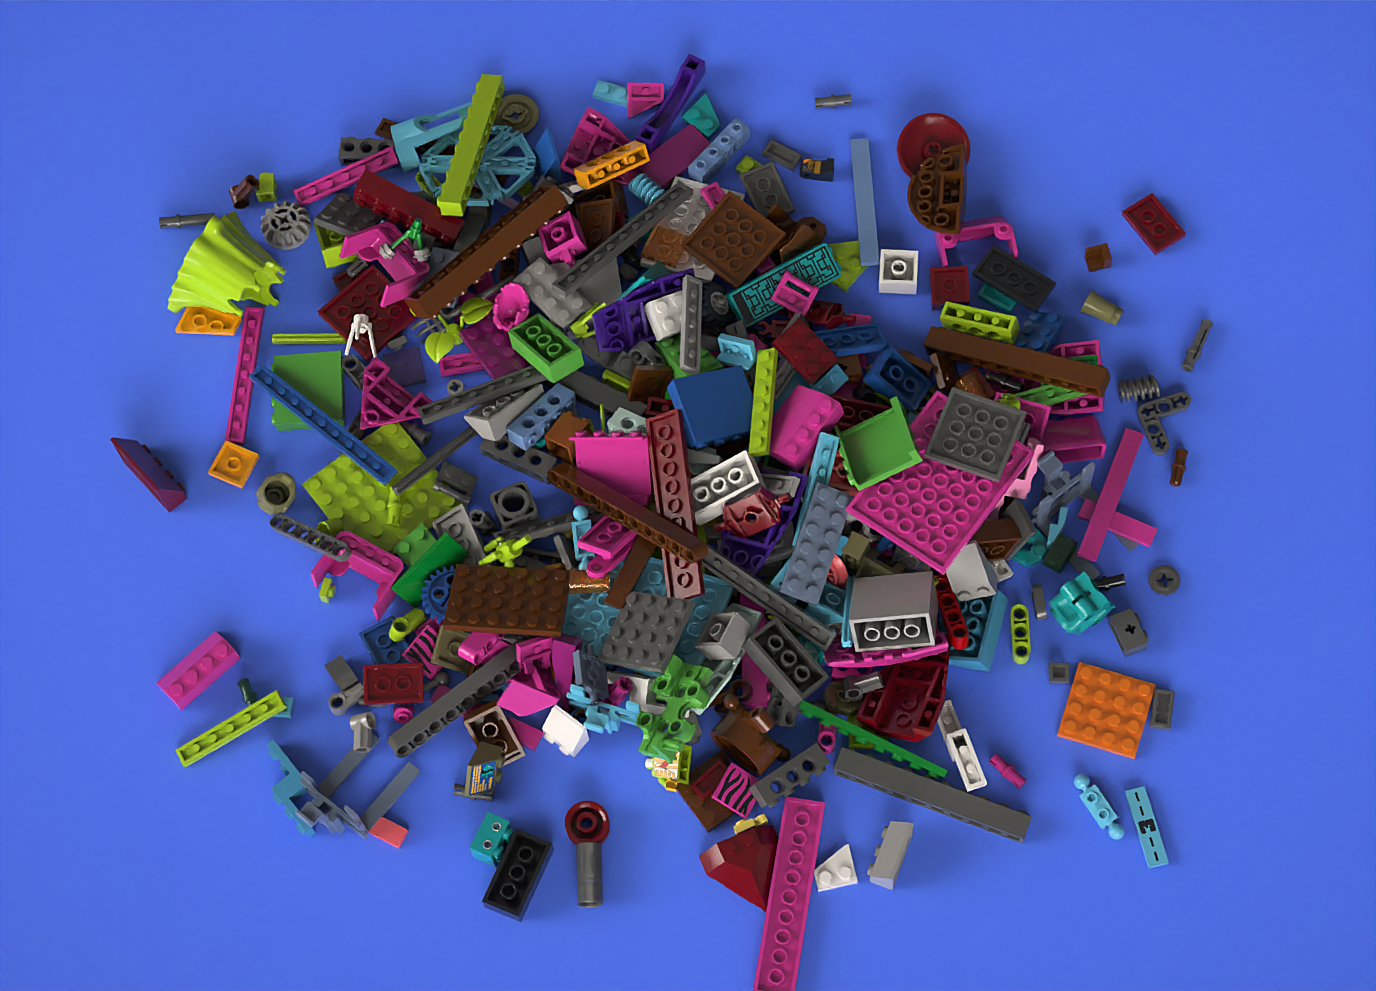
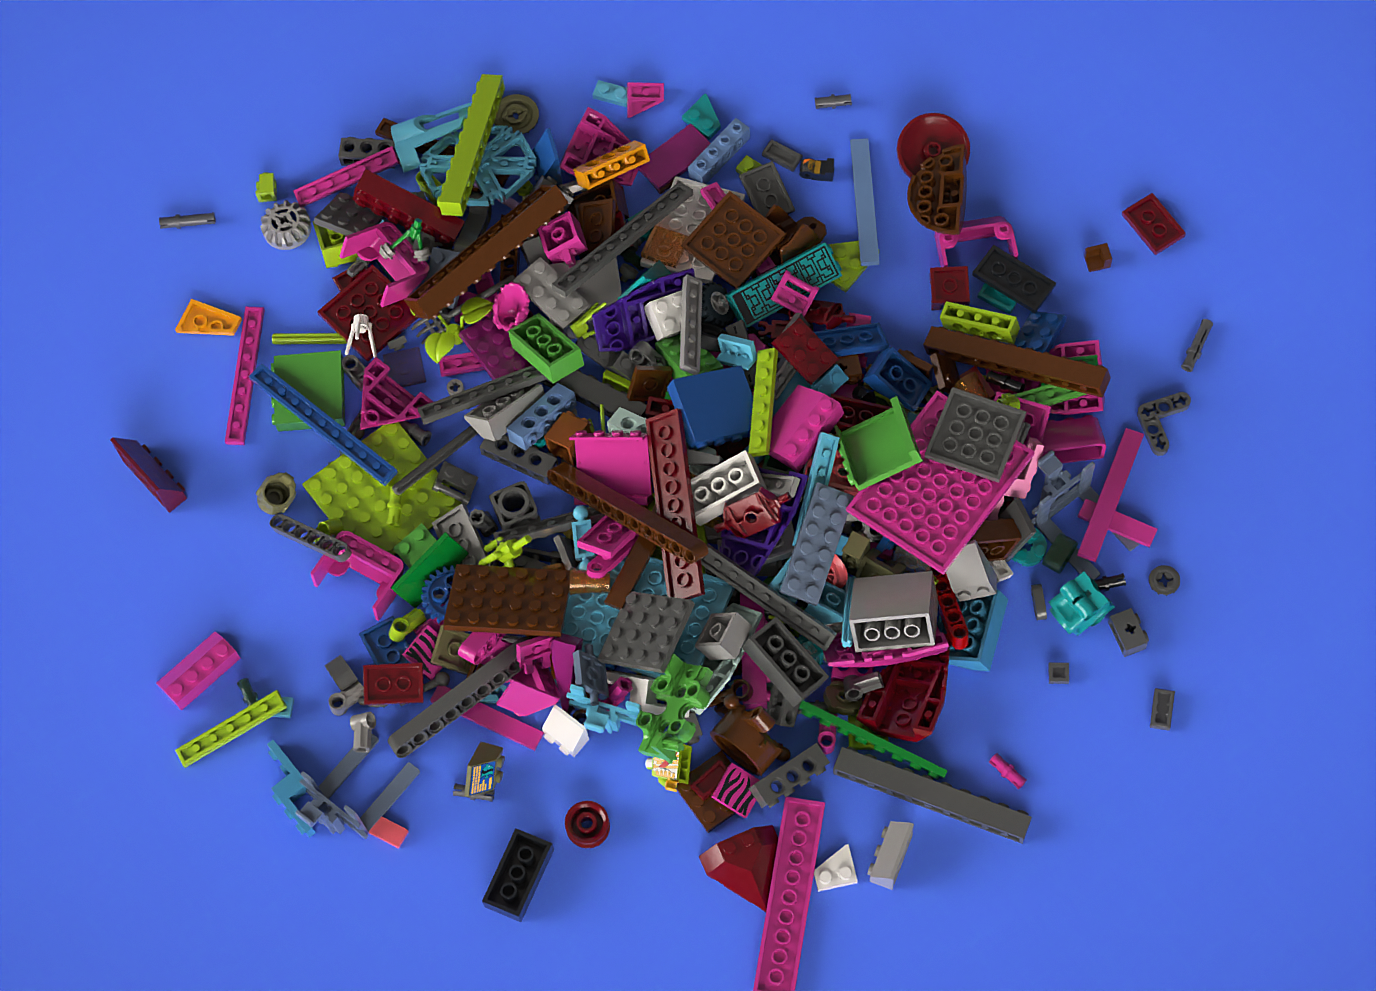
(225, 266): lime piece -> none
(233, 464): light orange plate -> none
(241, 193): reddish brown piece -> none
(327, 590): lime plate -> none
(403, 714): dark pink plate -> none
(491, 839): teal piece -> none
(494, 726): reddish brown slope -> none
(589, 870): dark grey piece -> none
(645, 189): medium azure piece -> none
(685, 83): dark purple arch -> none
(745, 824): light yellow plate -> none
(898, 271): white brick -> none
(960, 748): white bracket -> none
(1022, 625): lime beam -> none
(1054, 529): medium azure slope -> none
(1099, 806): medium azure plate -> none
(1101, 308): olive plant -> none
(1106, 710): orange plate -> none
(1138, 387): dark grey piece -> none
(1146, 827): medium azure tile -> none
(1178, 467): reddish brown axle -> none

